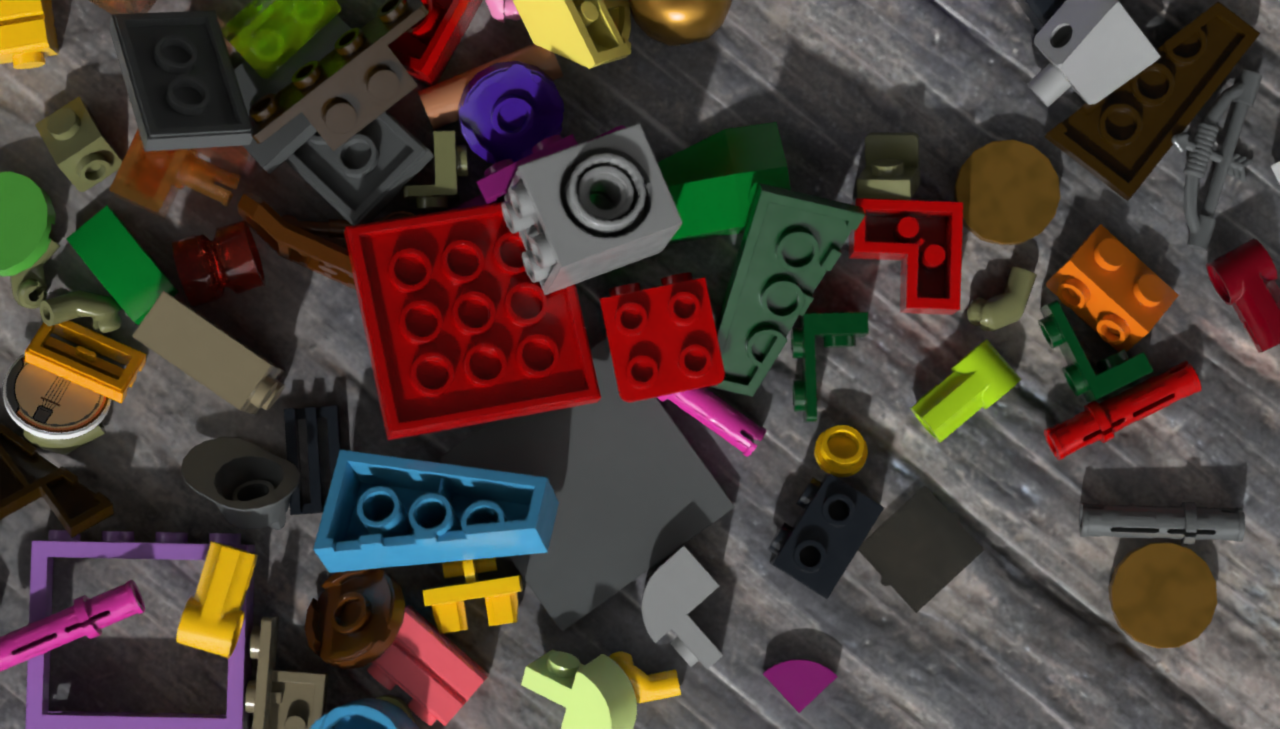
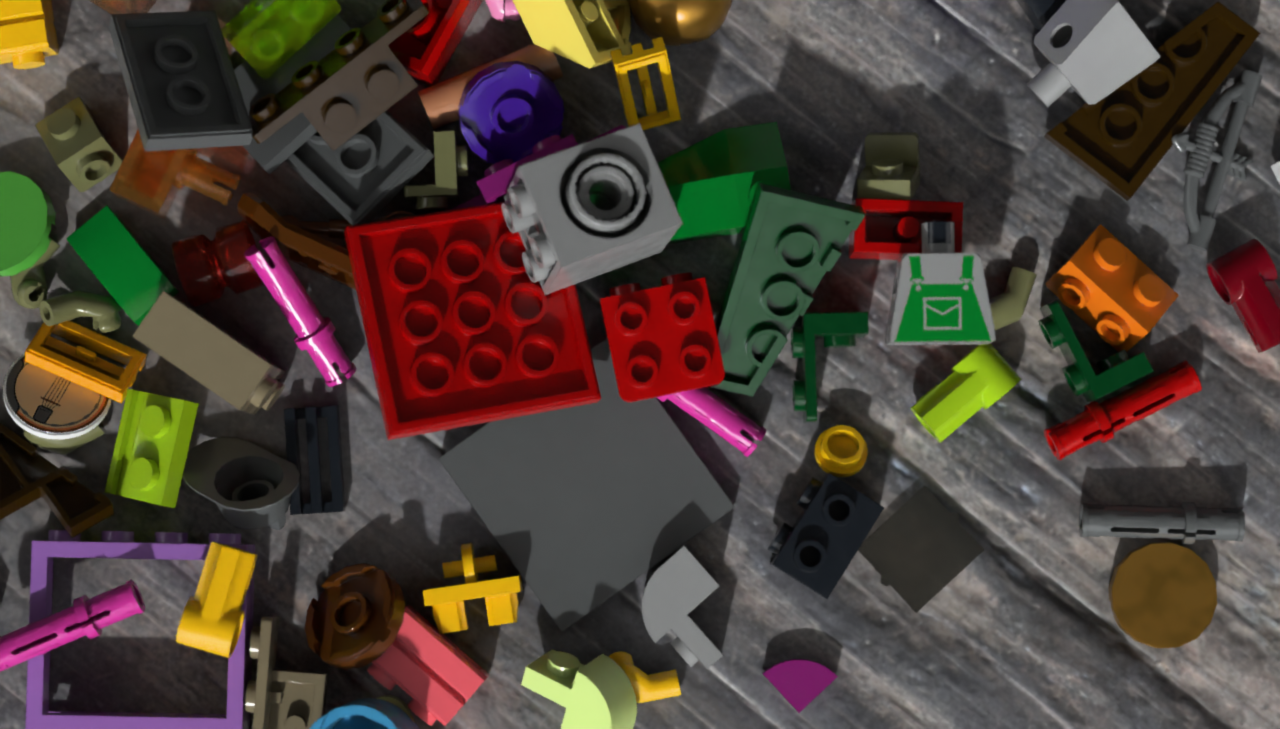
(151, 448): none -> lime plate
(311, 329): none -> dark pink pin
(429, 512): dark azure wedge -> none
(639, 60): none -> yellow tile
(939, 294): none -> torso
(1007, 192): pearl gold tile -> none

